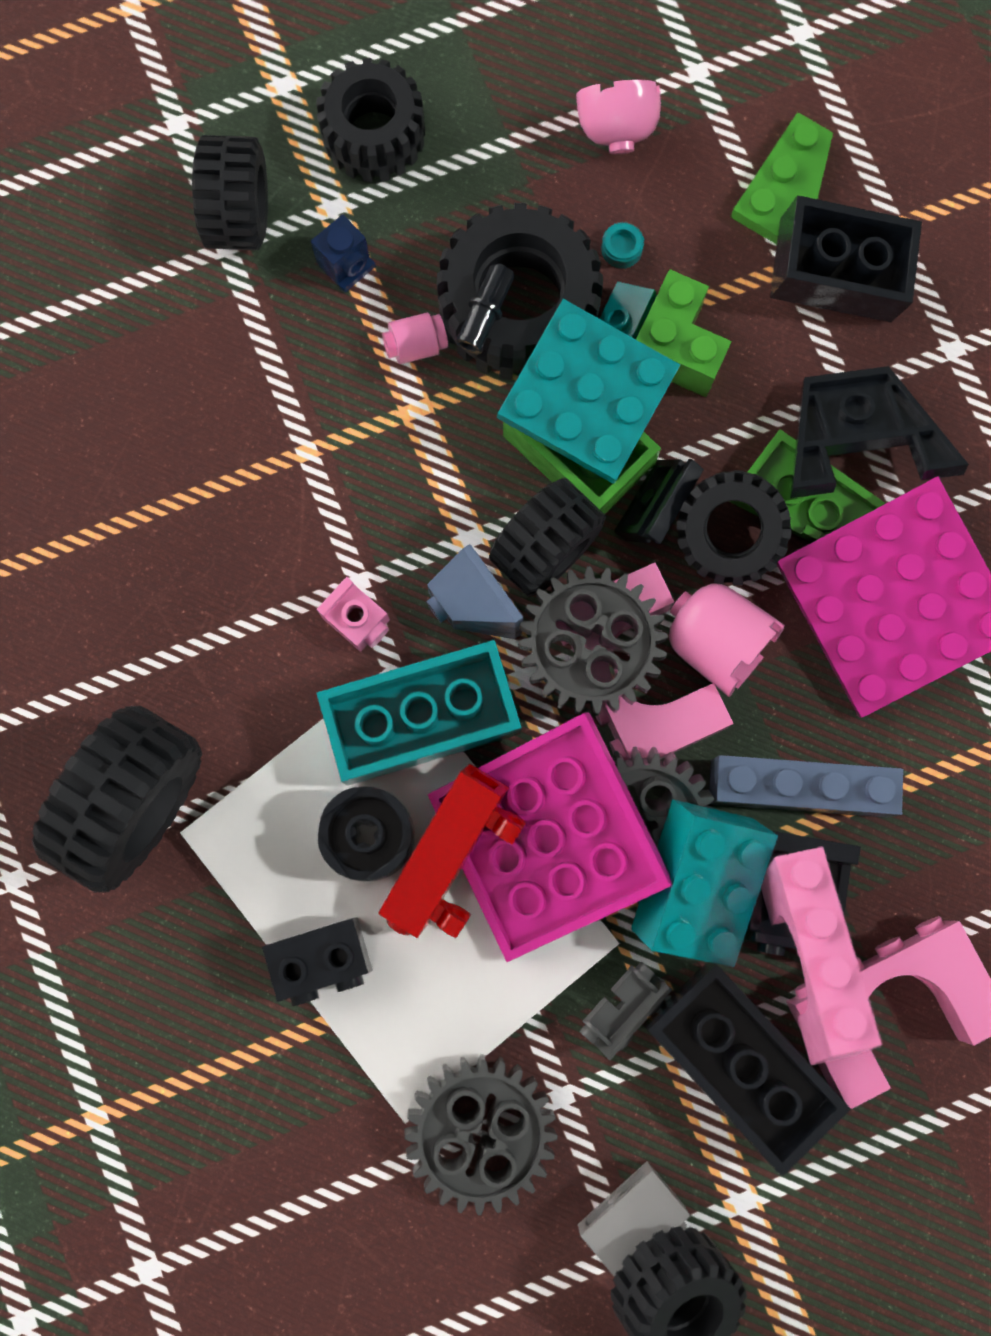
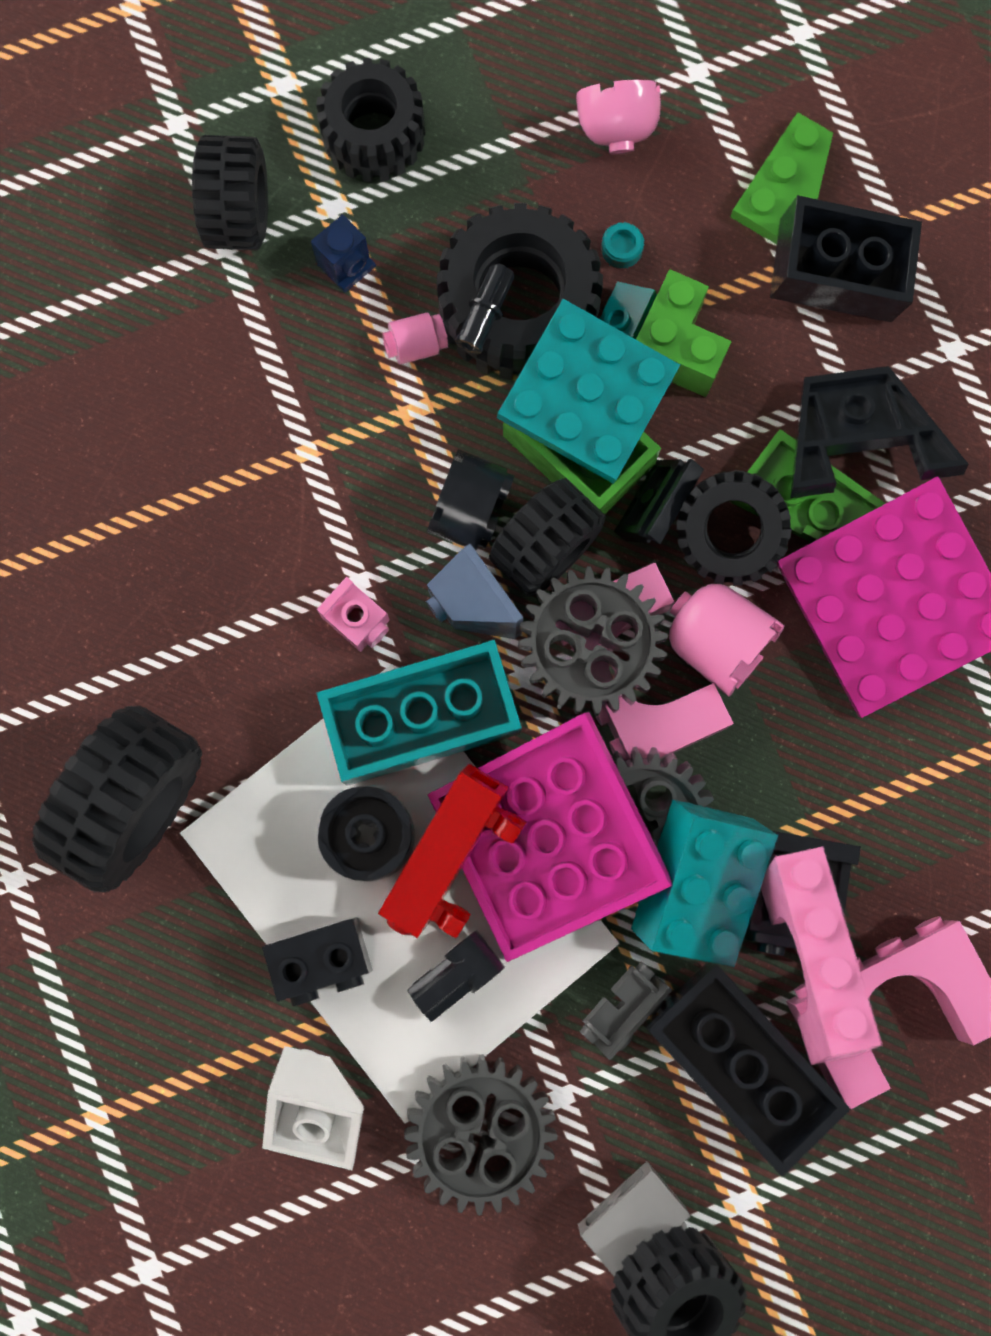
(312, 1110): none -> white slope
(464, 970): none -> black piece
(468, 500): none -> black brick
(806, 786): sand blue brick -> none

